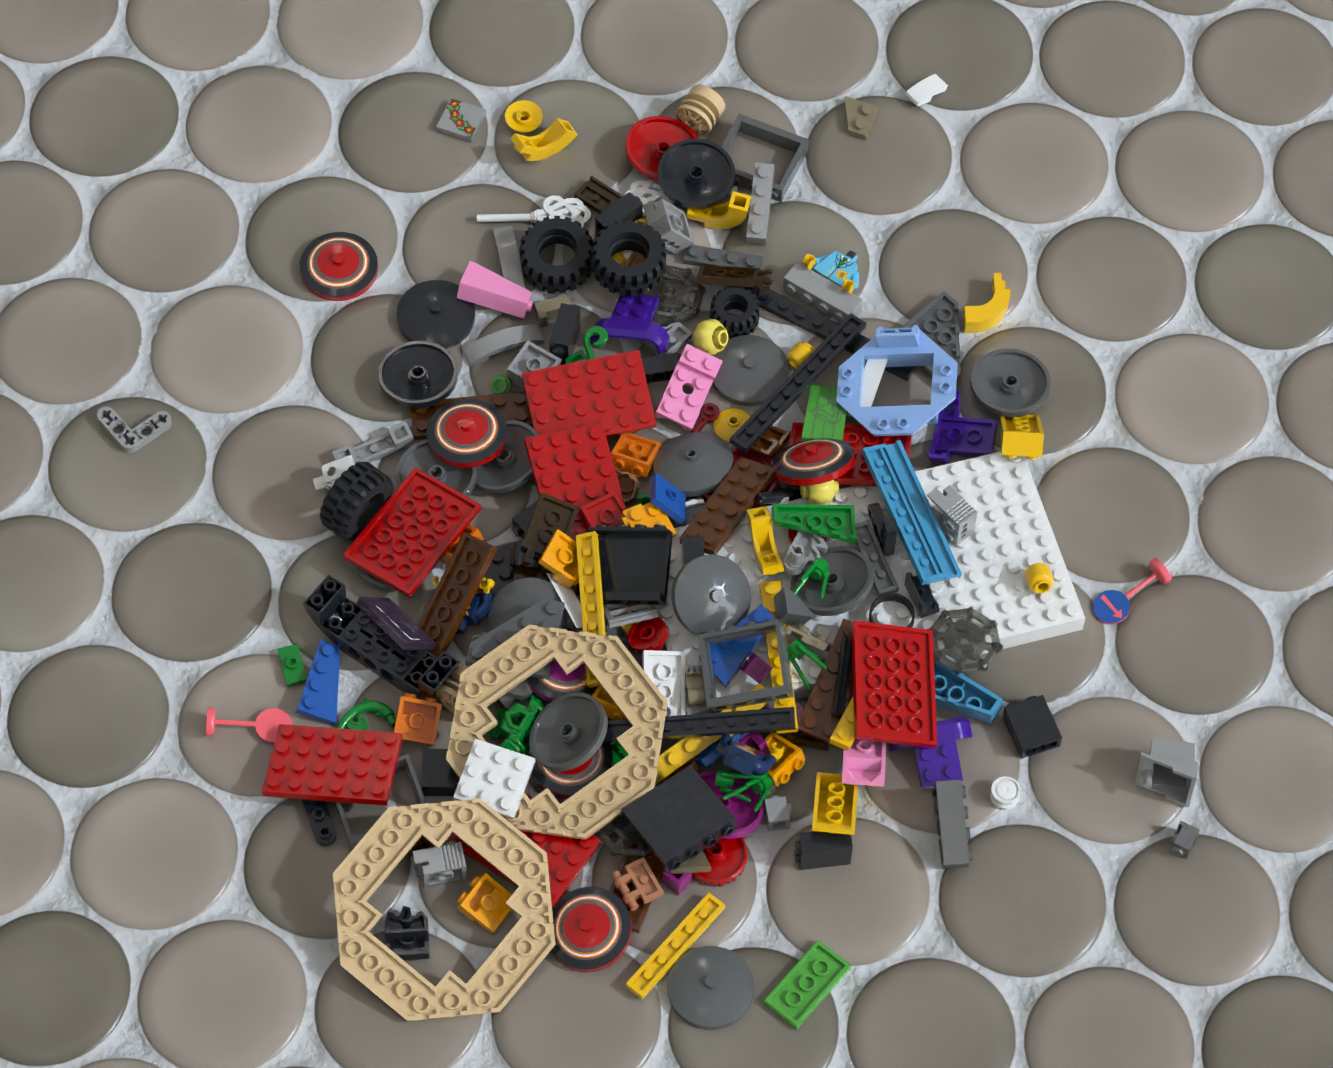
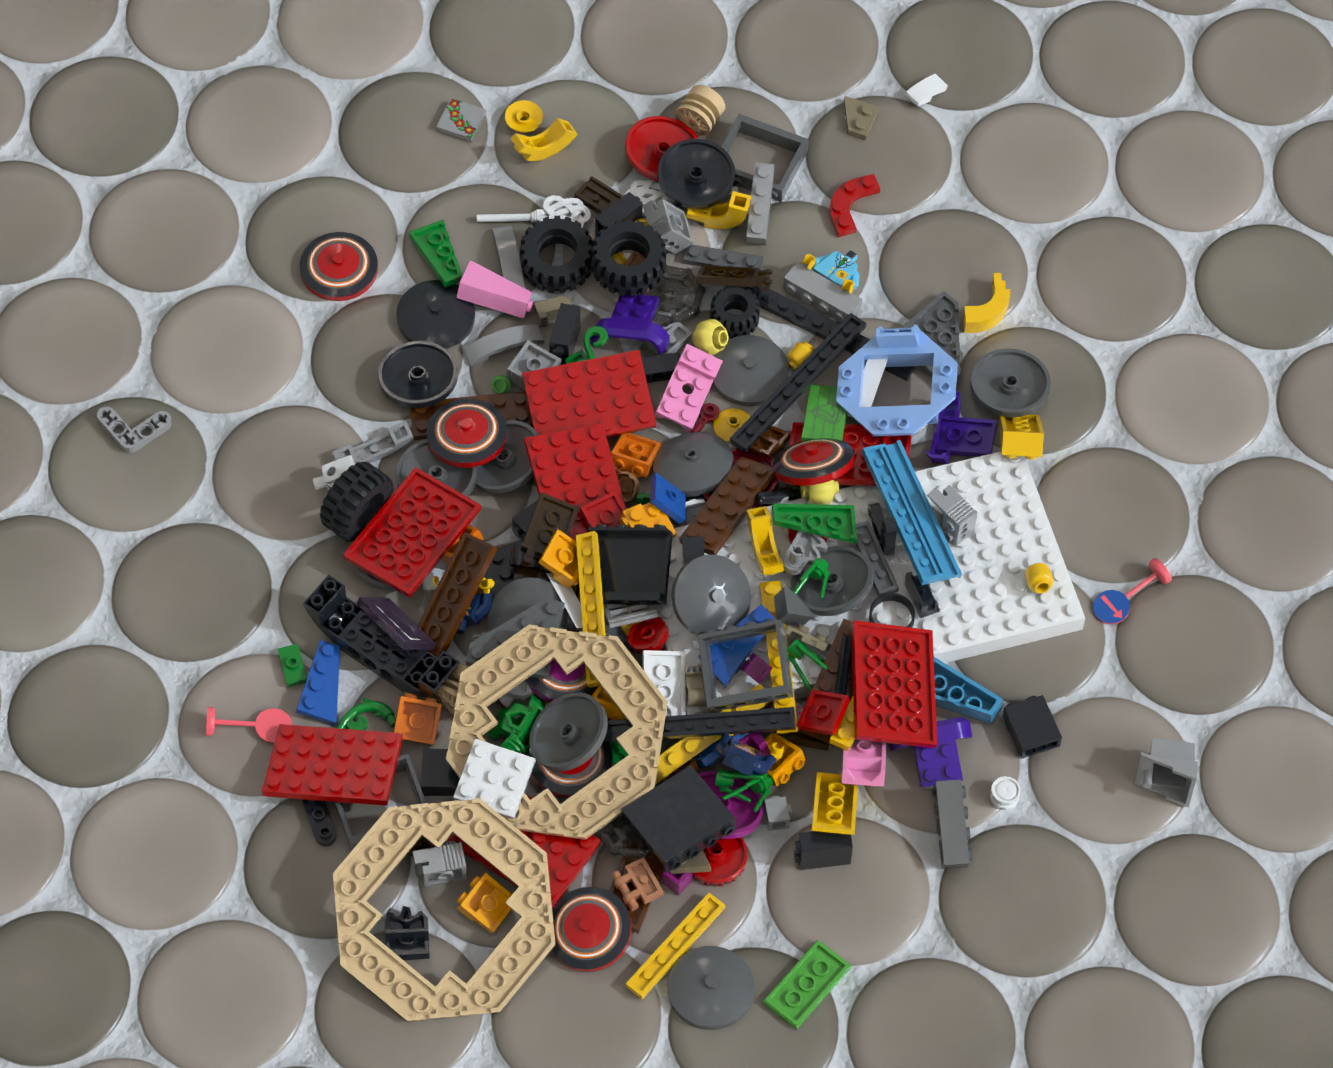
(438, 252): none -> green wing
(823, 712): none -> red plate
(845, 197): none -> red plate
(967, 630): clear smoke plate -> none
(1184, 839): flat silver brick -> none

